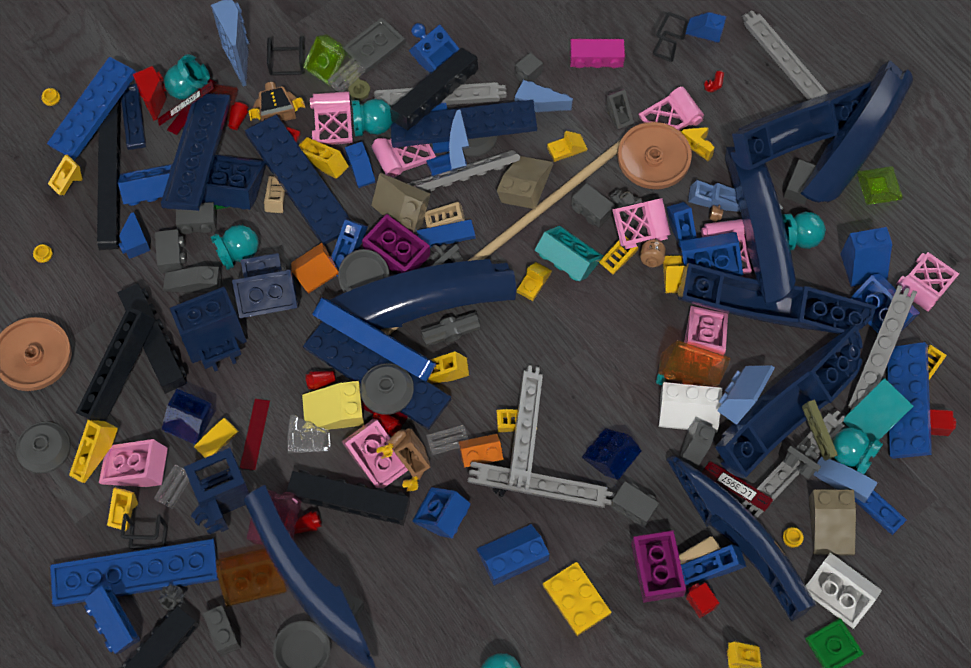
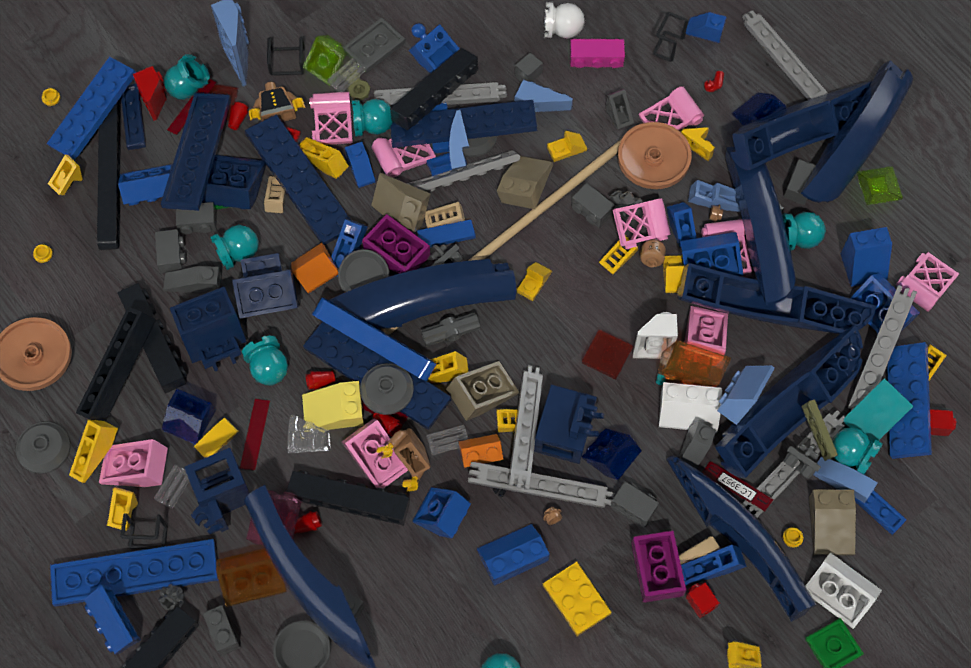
(133, 238): blue slope -> none
(185, 103): sticker -> none
(266, 360): none -> teal tile
(481, 390): none -> dark tan slope
(552, 515): none -> medium nougat plate
(565, 20): none -> white tile
(566, 423): none -> dark blue piece
(568, 253): teal slope -> none
(607, 354): none -> clear red plate
(656, 336): none -> white slope
(758, 107): none -> clear blue slope

